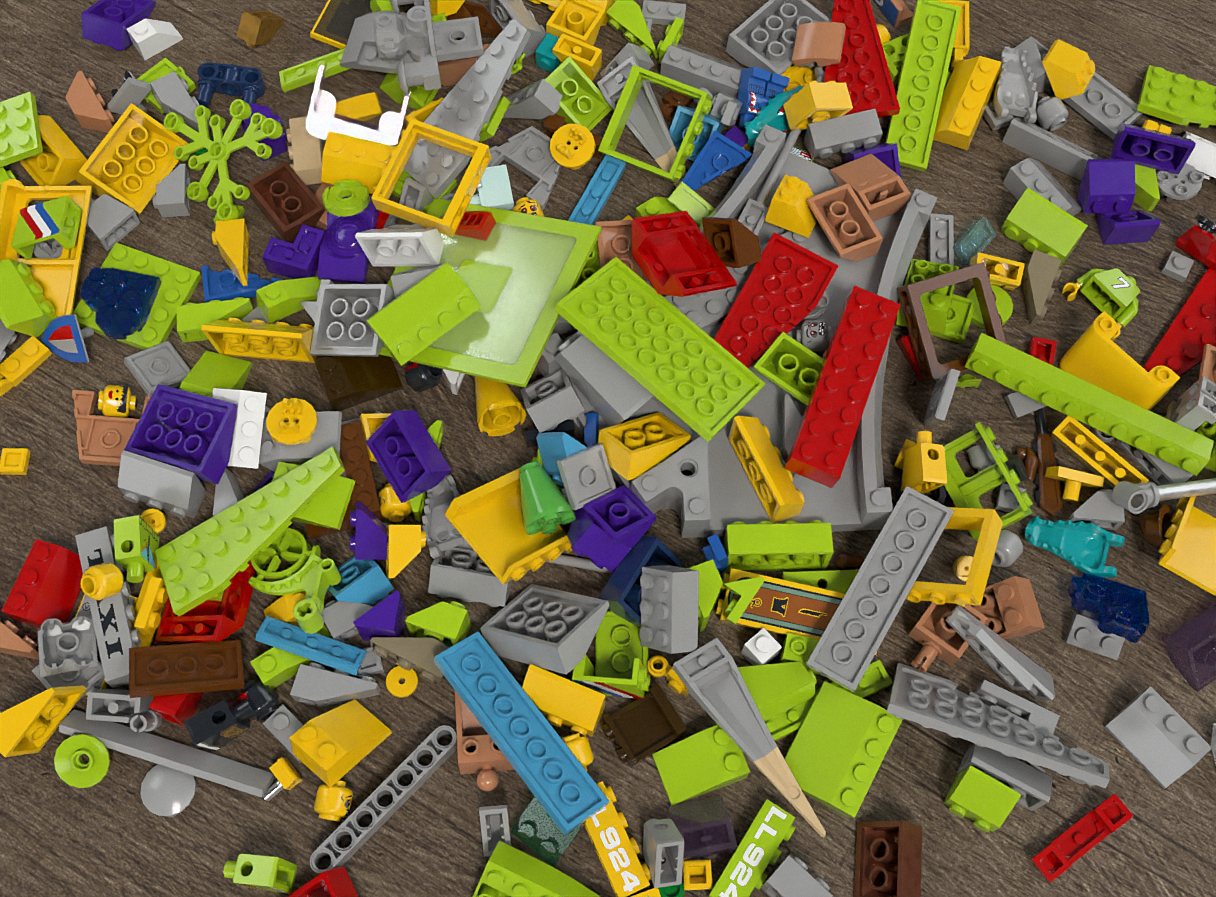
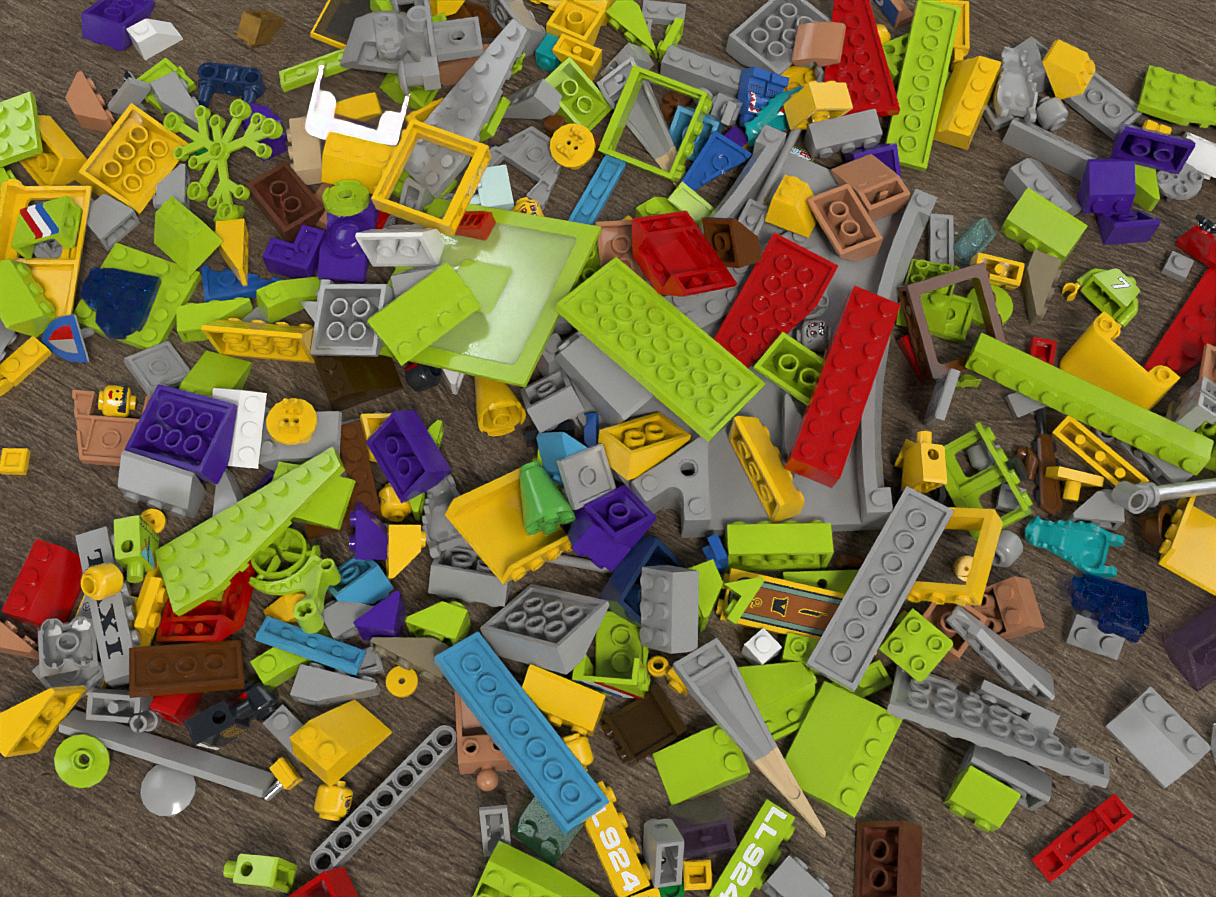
(183, 235): none -> lime slope
(915, 645): none -> lime bracket

